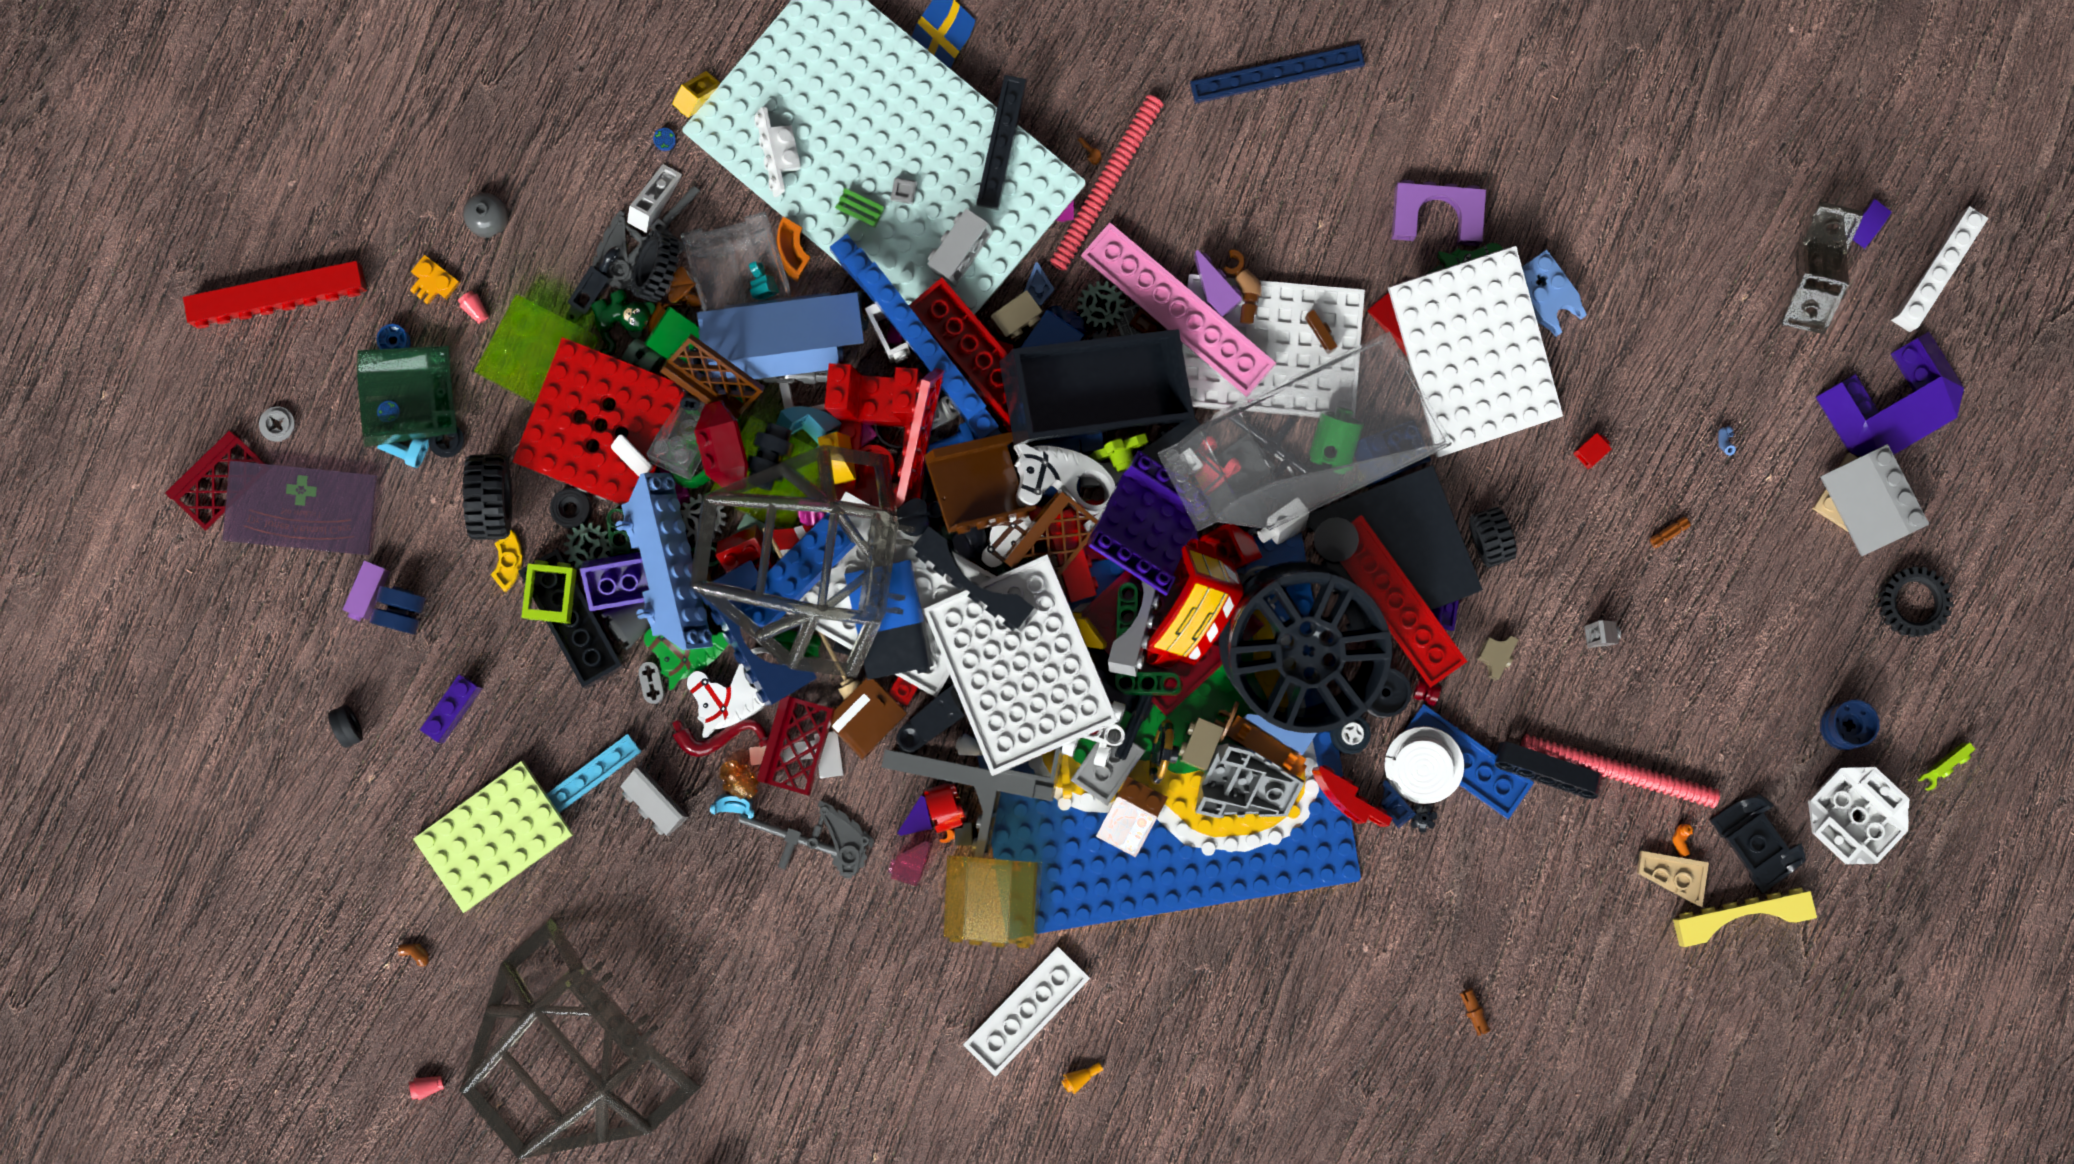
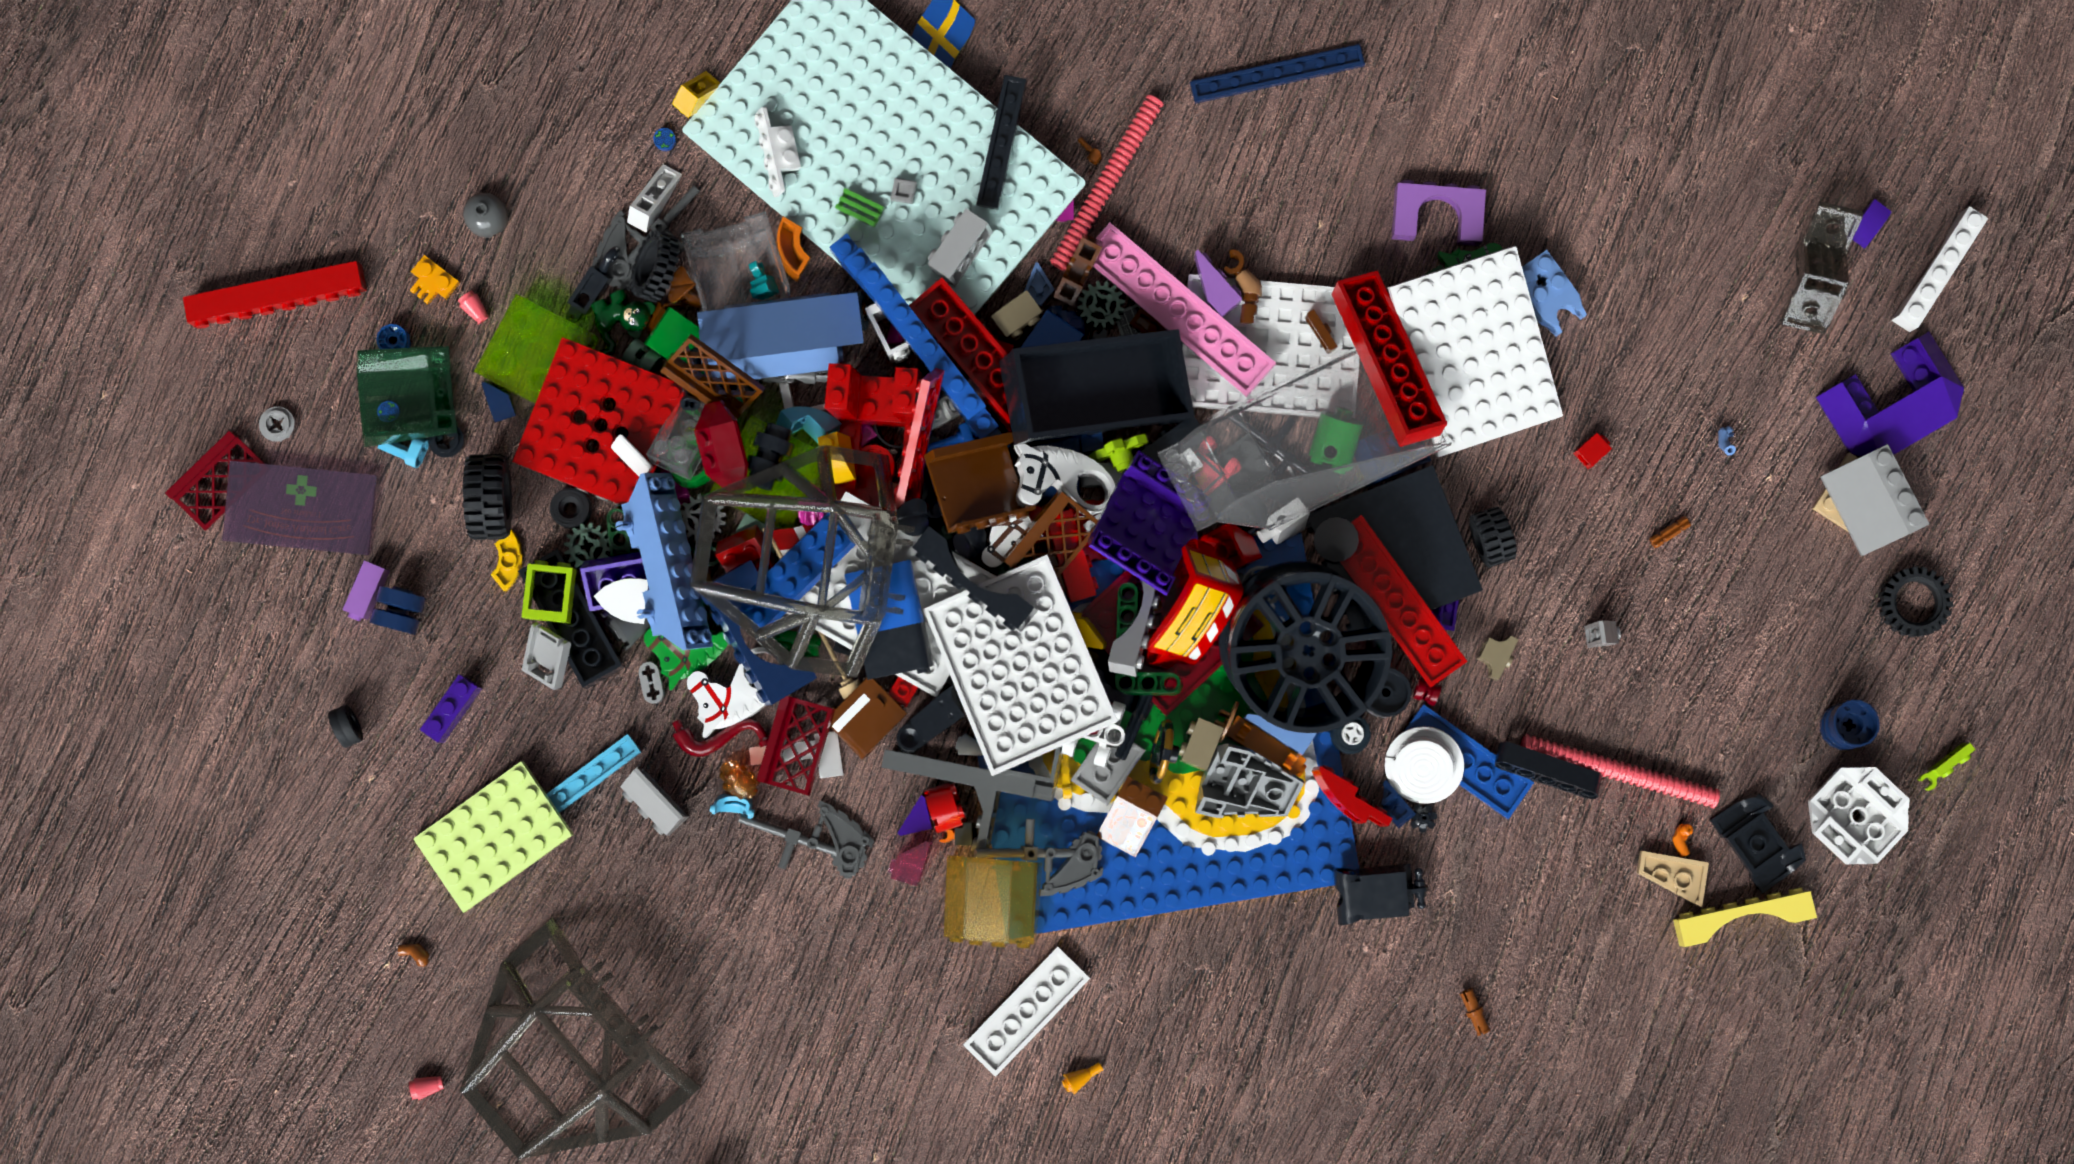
(498, 401): none -> dark blue slope
(548, 650): none -> light grey container
(624, 599): none -> white sticker
(1074, 871): none -> dark grey bar
(1078, 269): none -> reddish brown arch
(1378, 892): none -> black piece
(1389, 358): none -> red brick

